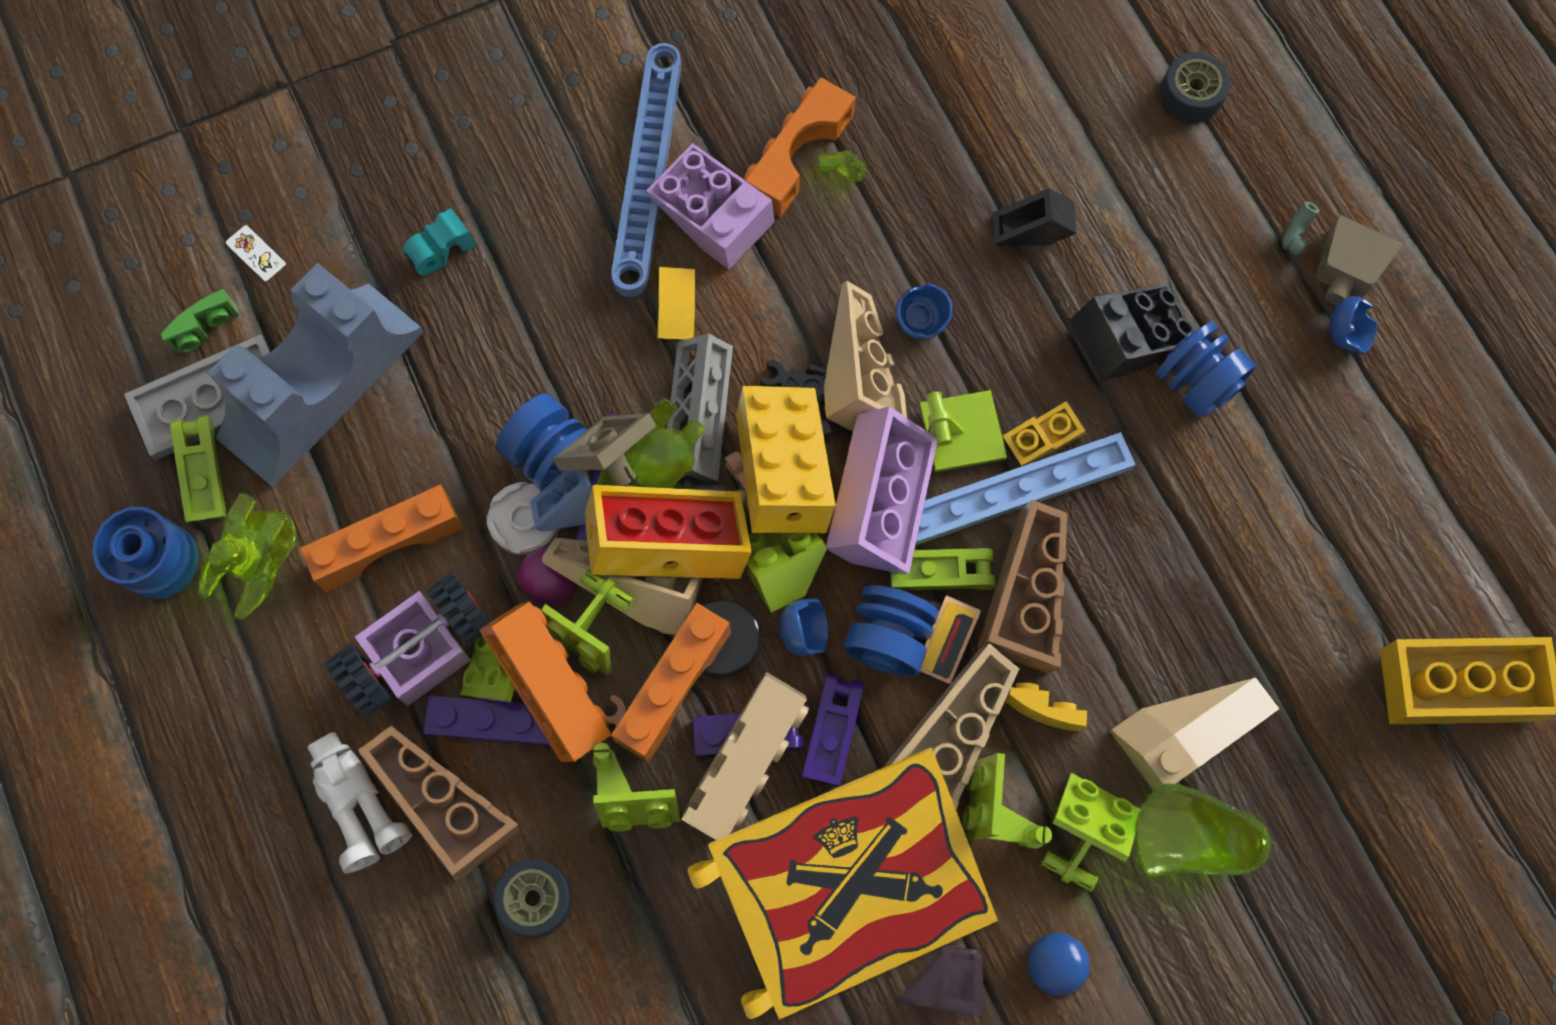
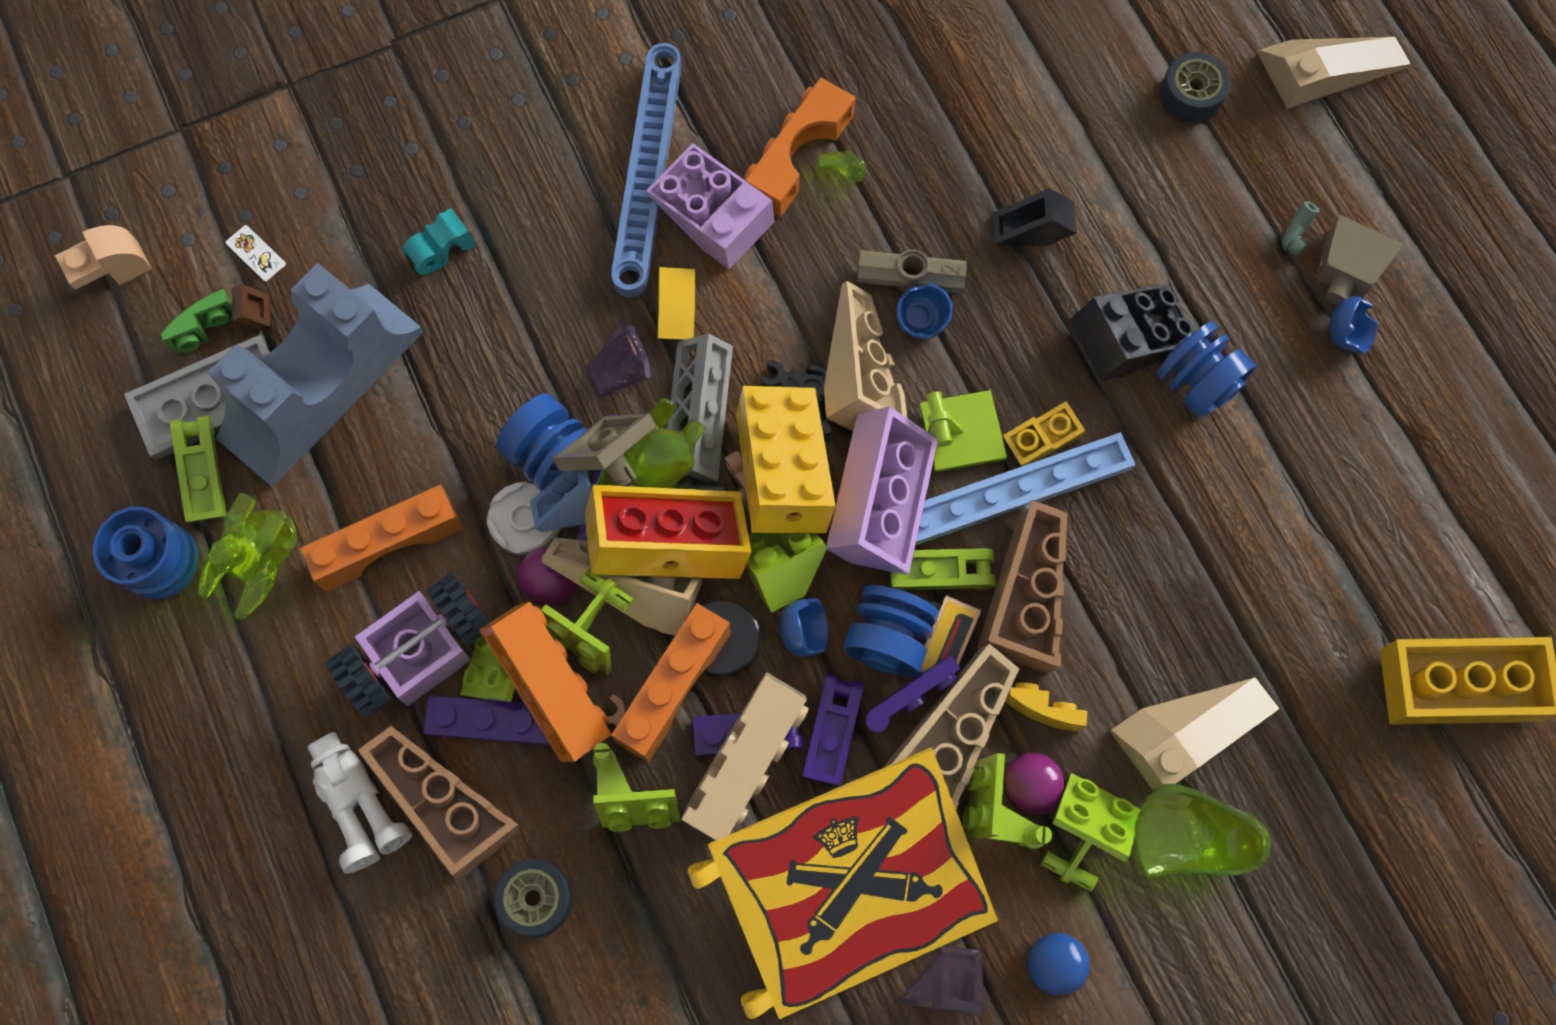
(103, 252): none -> light nougat brick
(250, 307): none -> reddish brown plate
(619, 361): none -> clear purple slope
(889, 268): none -> dark tan piece
(911, 694): none -> dark purple plate
(1034, 783): none -> magenta hair
(1320, 67): none -> tan wedge

